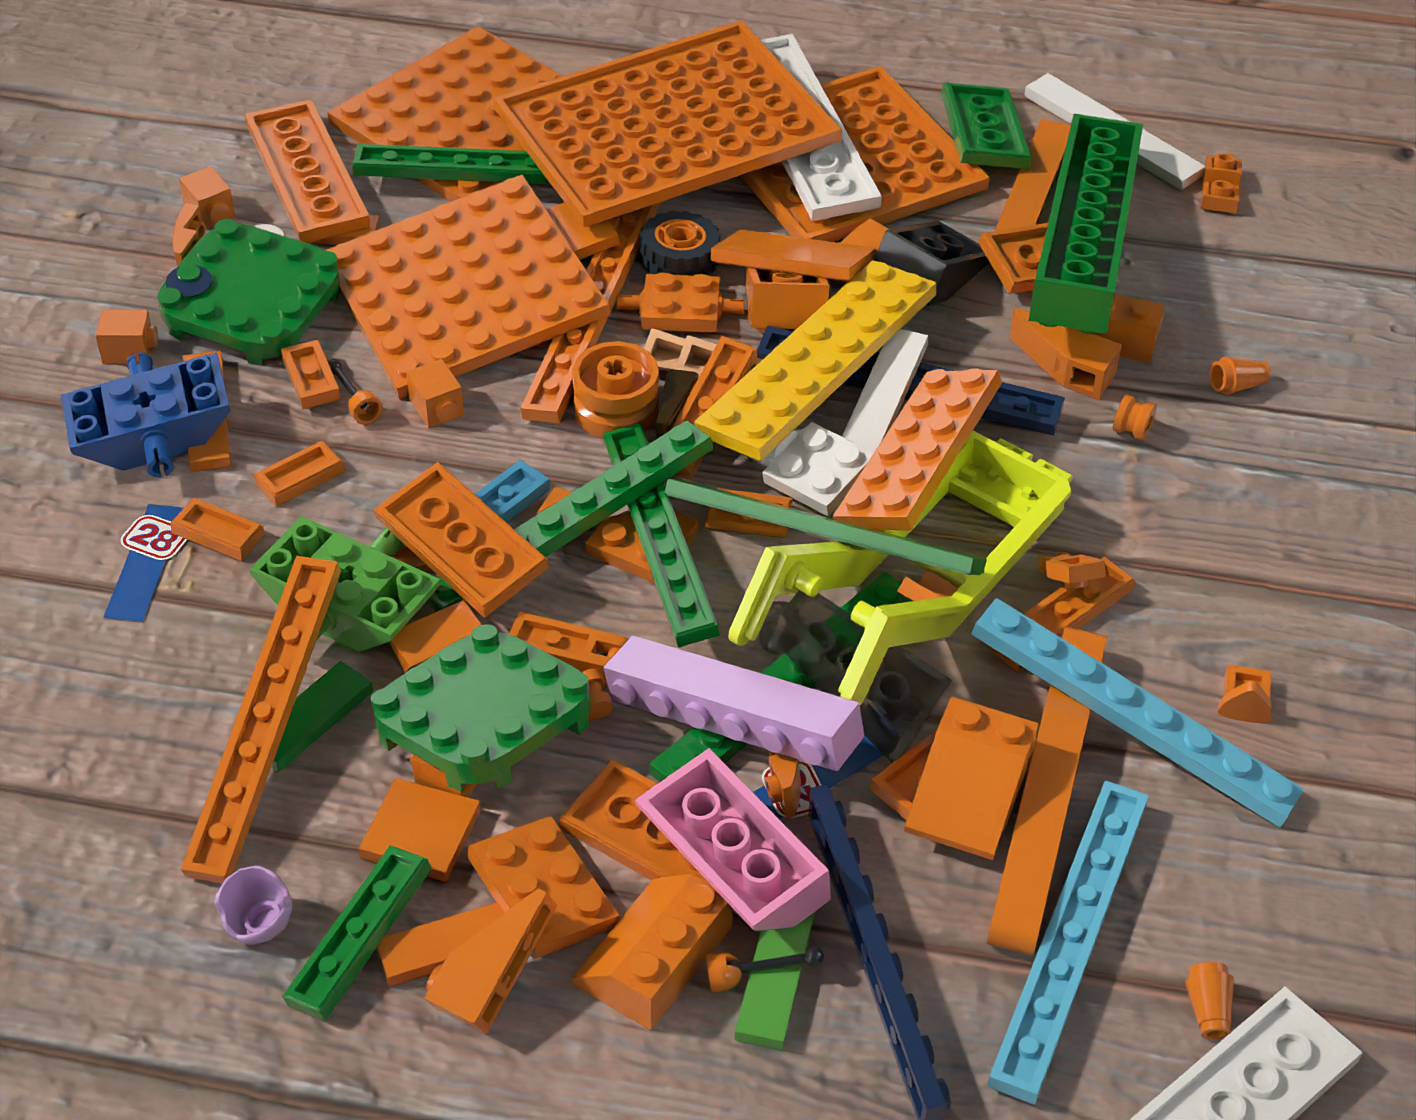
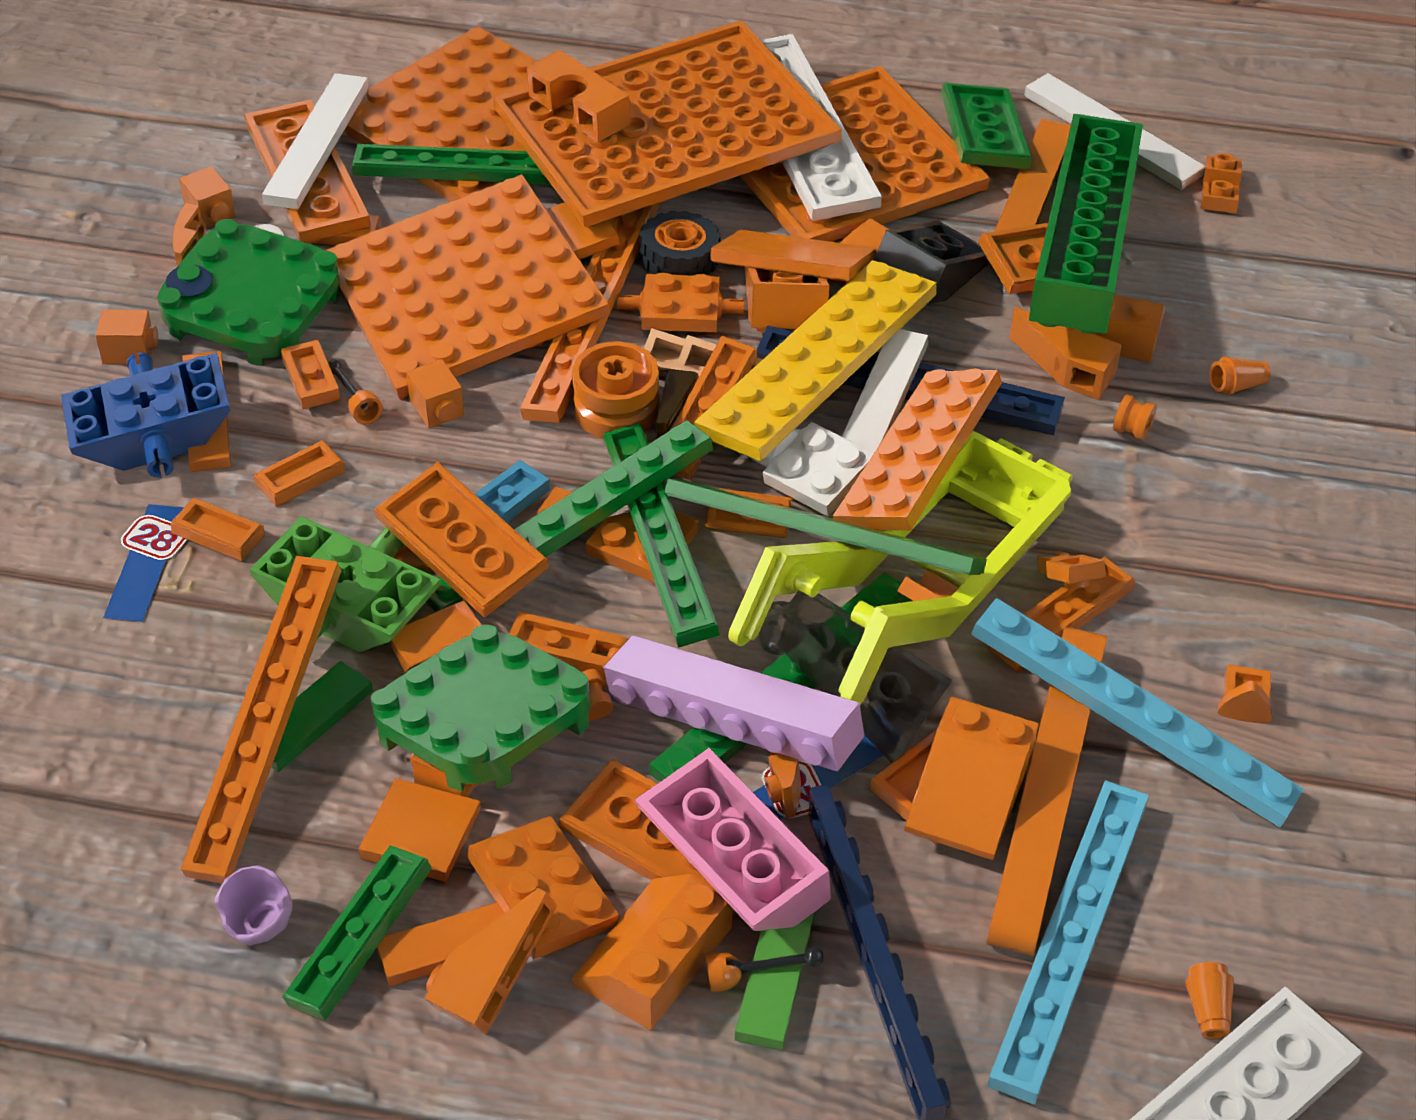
(315, 141): none -> white tile
(598, 104): none -> orange arch

